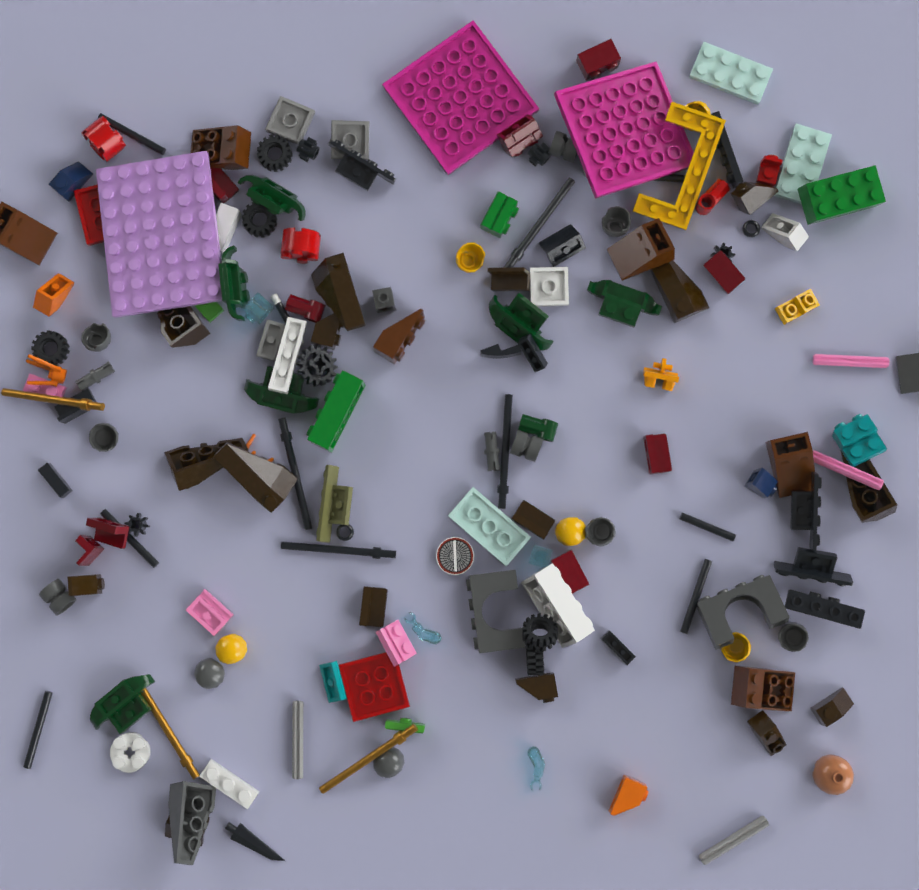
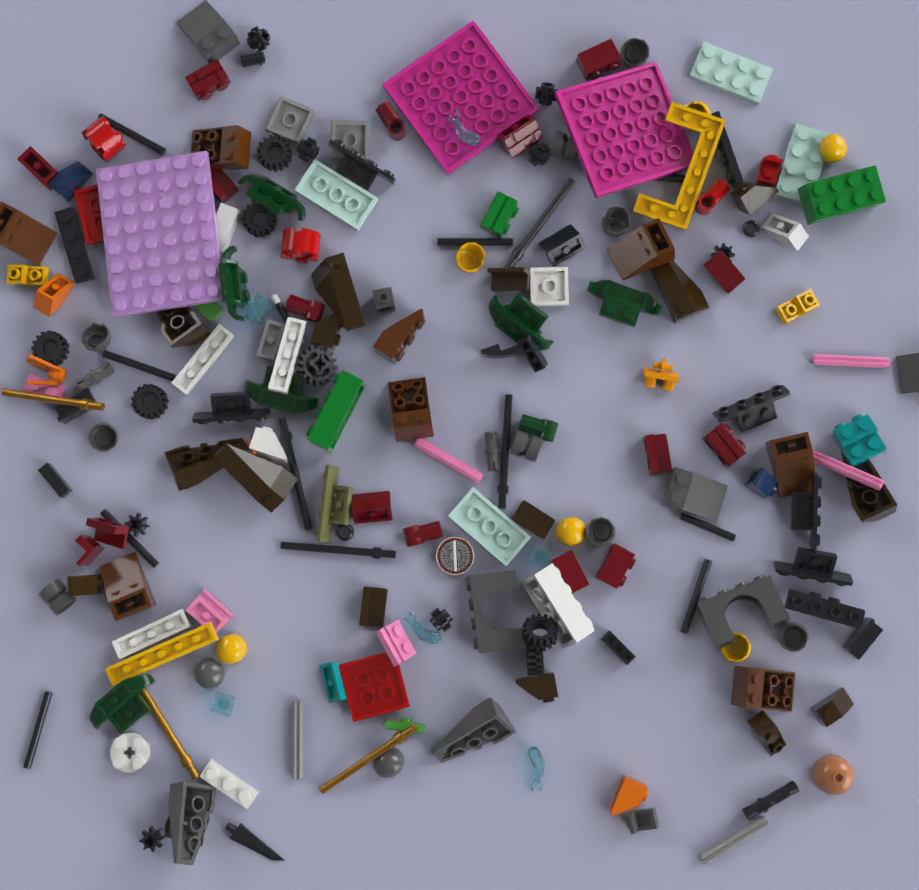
(27, 275): none -> yellow slope
(38, 166): none -> dark red brick
(74, 245): none -> black plate
(126, 587): none -> reddish brown slope
(138, 365): none -> black bar
(146, 390): none -> black tyre
(149, 843): none -> black gear
(151, 633): none -> white plate
(162, 653): none -> yellow plate
(203, 359): none -> white plate
(208, 32): none -> dark grey slope
(208, 80): none -> dark red brick
(223, 703): none -> clear light blue plate
(231, 407): none -> black bracket
(253, 59): none -> black pin
(258, 38): none -> black gear
(267, 445): none -> white slope
(336, 195): none -> light aqua plate
(371, 507): none -> dark red panel
(391, 120): none -> dark red piece
(410, 409): none -> reddish brown slope
(419, 534): none -> dark red piece
(441, 619): none -> black gear
(448, 460): none -> bright pink axle
(462, 133): none -> clear light blue arm
(480, 241): none -> black bar
(480, 726): none -> dark grey wedge
(545, 93): none -> black gear
(615, 566): none -> dark red brick
(635, 52): none -> dark grey hair
(642, 820): none -> dark grey bracket
(694, 494): none -> dark grey slope
(724, 444): none -> dark red brick
(753, 410): none -> black bracket
(765, 803): none -> black pin
(833, 148): none -> yellow hair
(862, 638): none -> black panel

